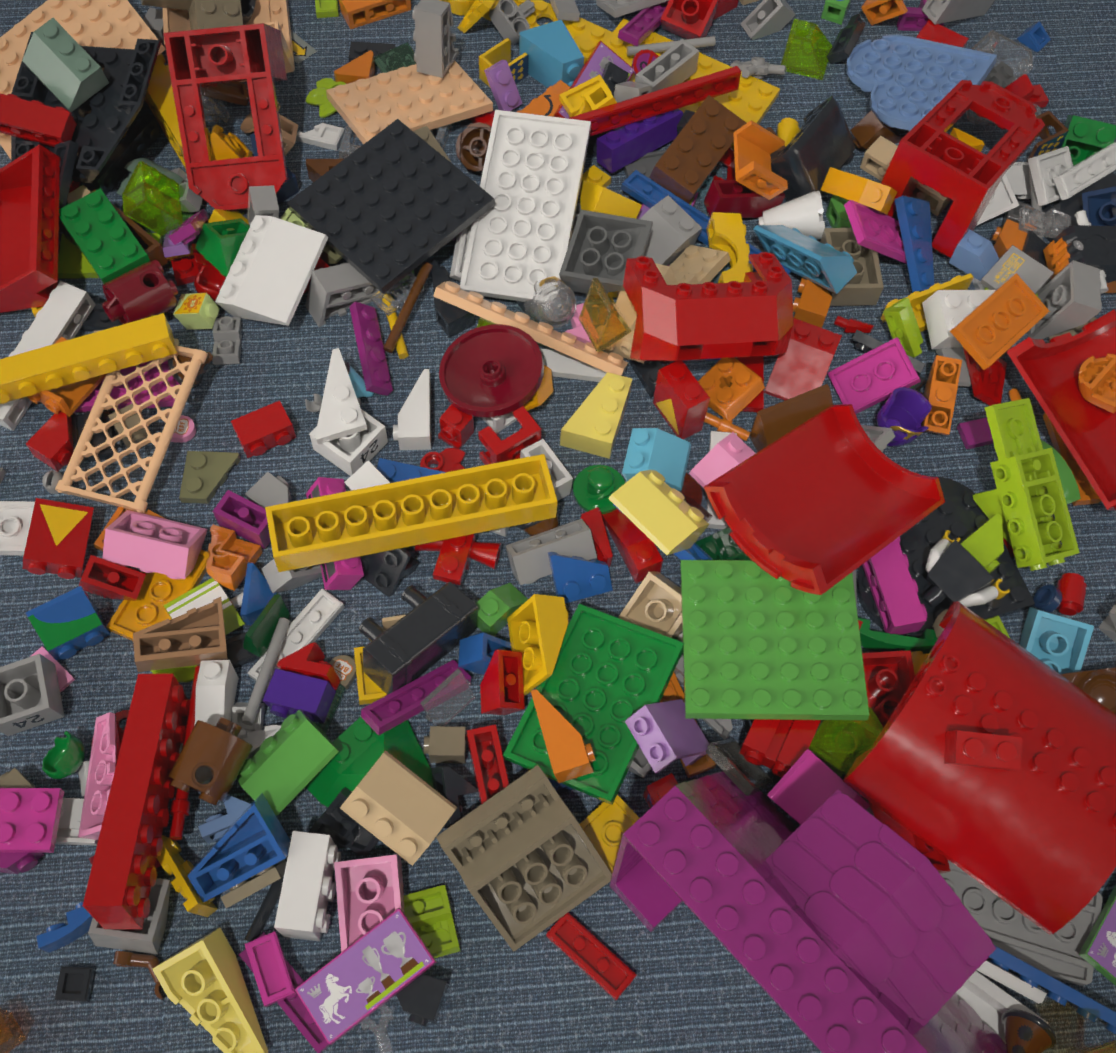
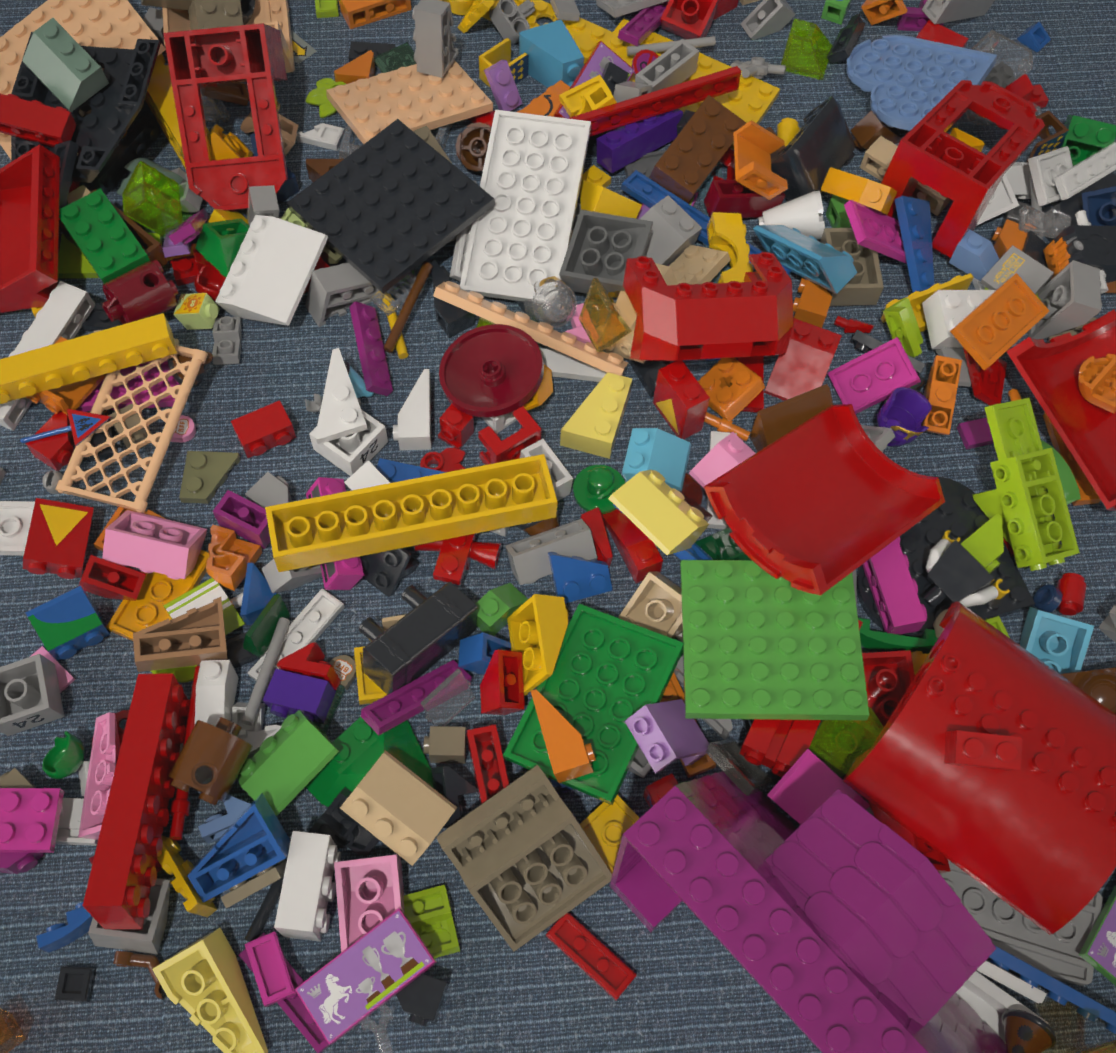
(81, 424): none -> piece

